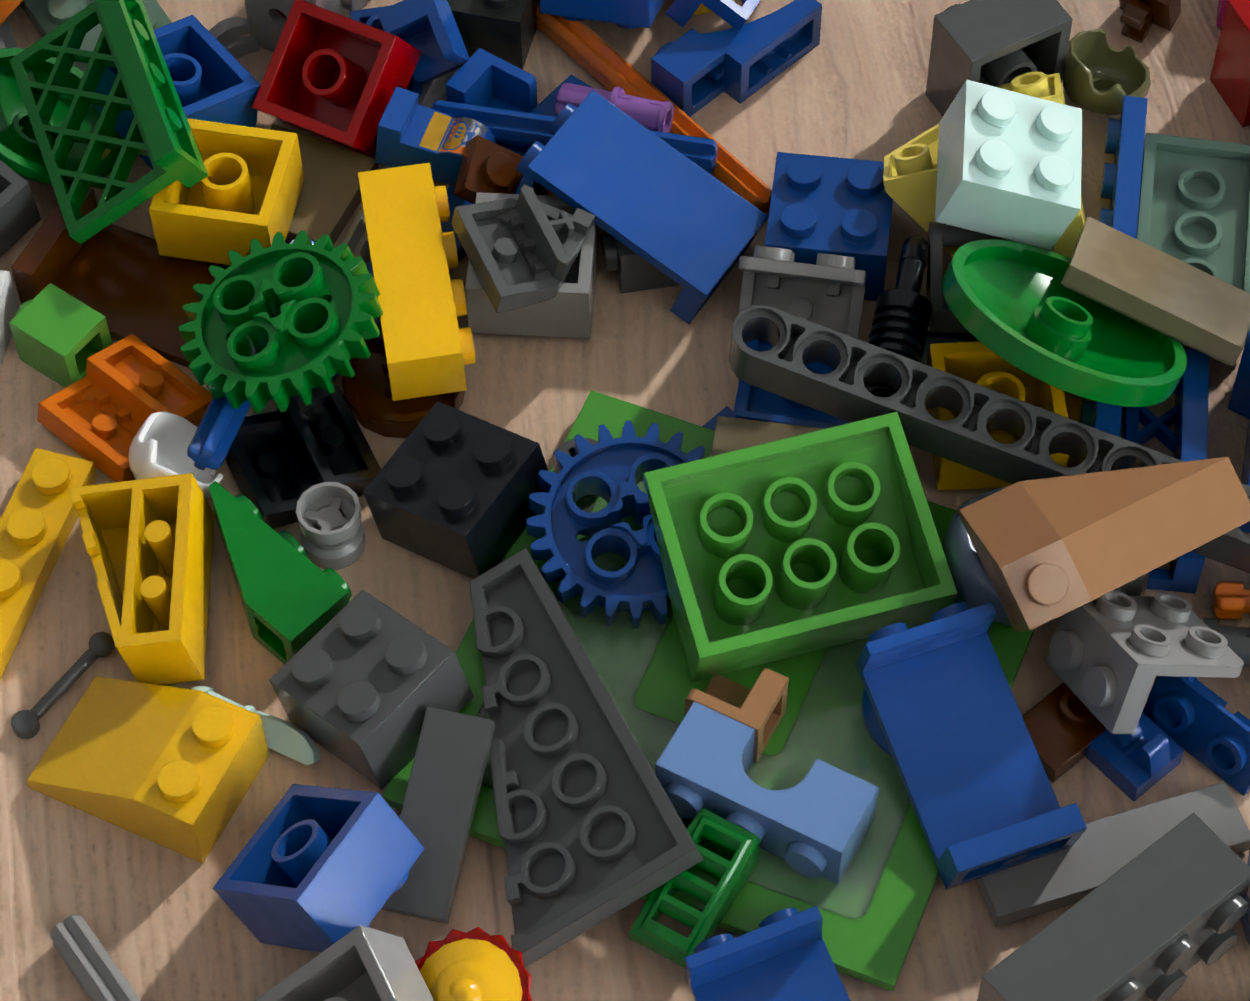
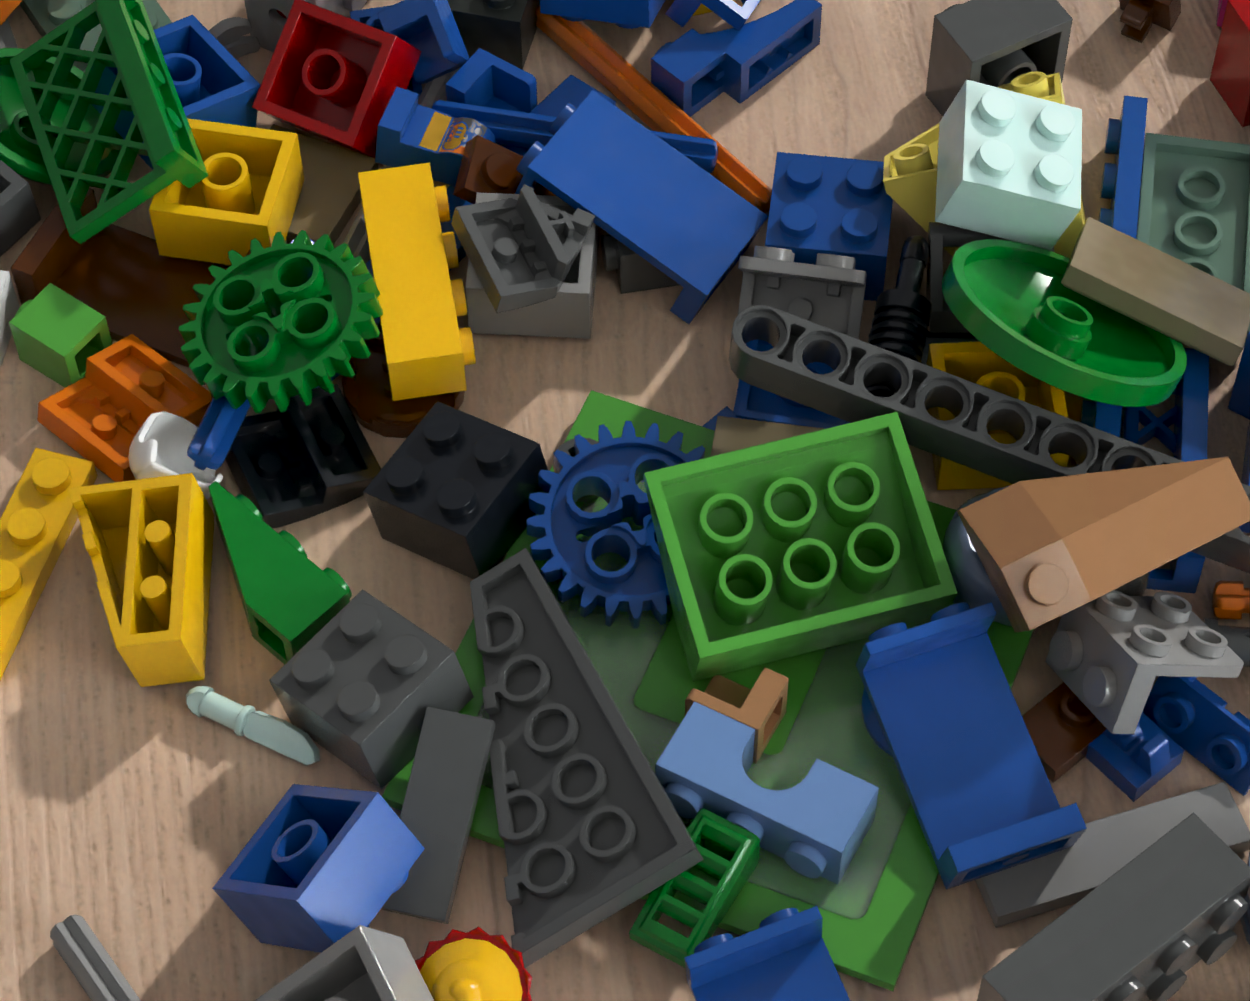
(26, 722): dark grey hinge -> none
(155, 761): yellow slope -> none
(331, 525): light grey wheel -> none
(649, 113): medium lavender axle -> none
(1100, 75): olive hair -> none

